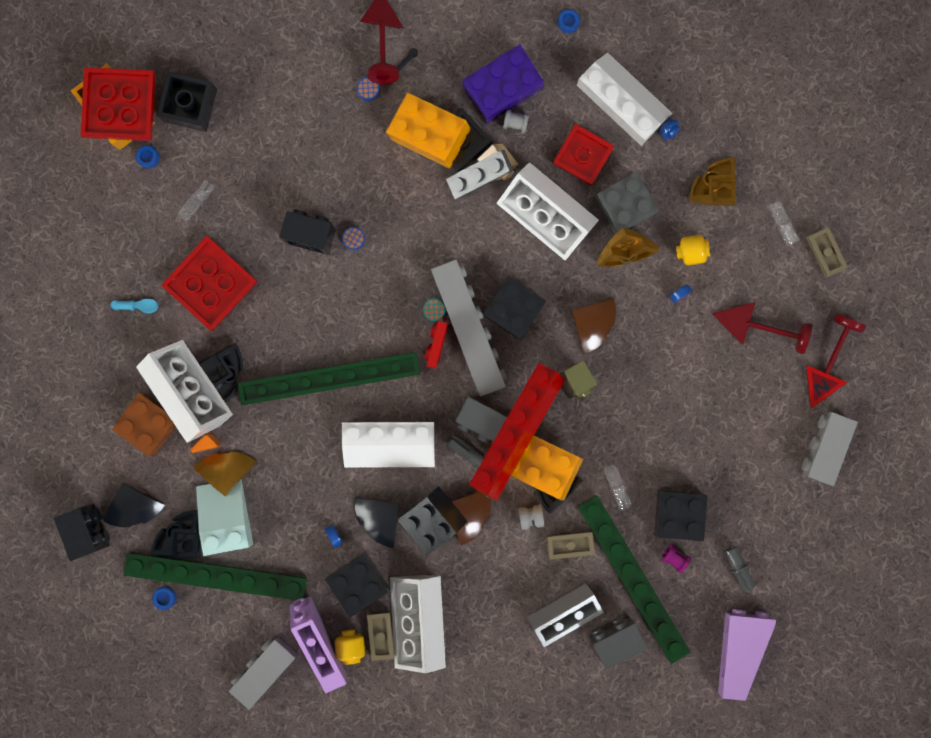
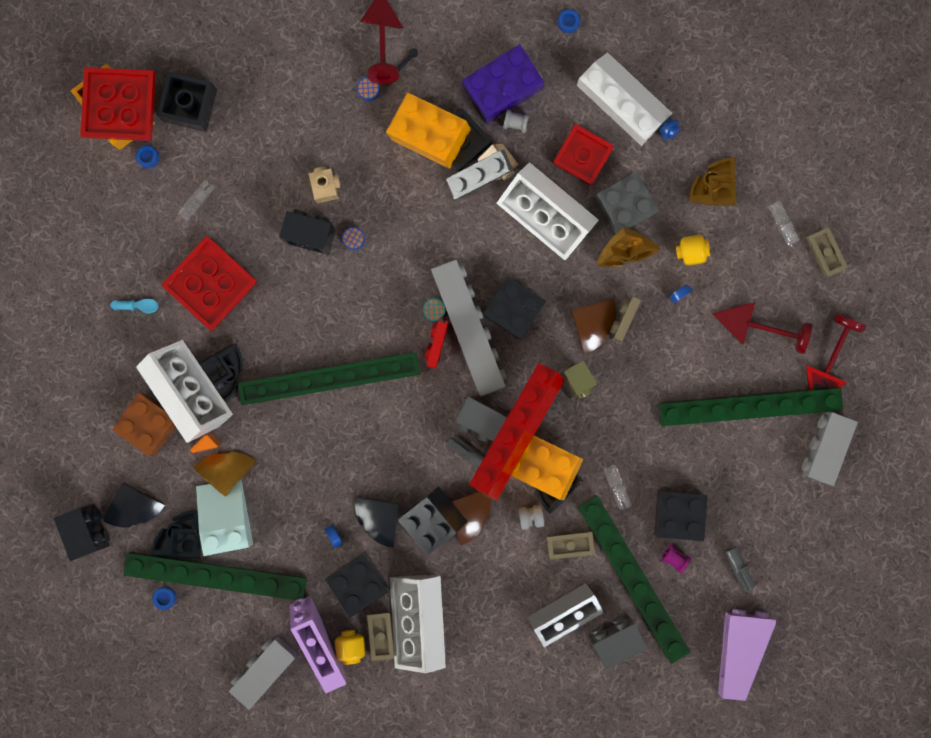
(324, 184): none -> tan brick
(388, 444): white slope -> none
(628, 311): none -> dark tan plate
(750, 406): none -> dark green plate

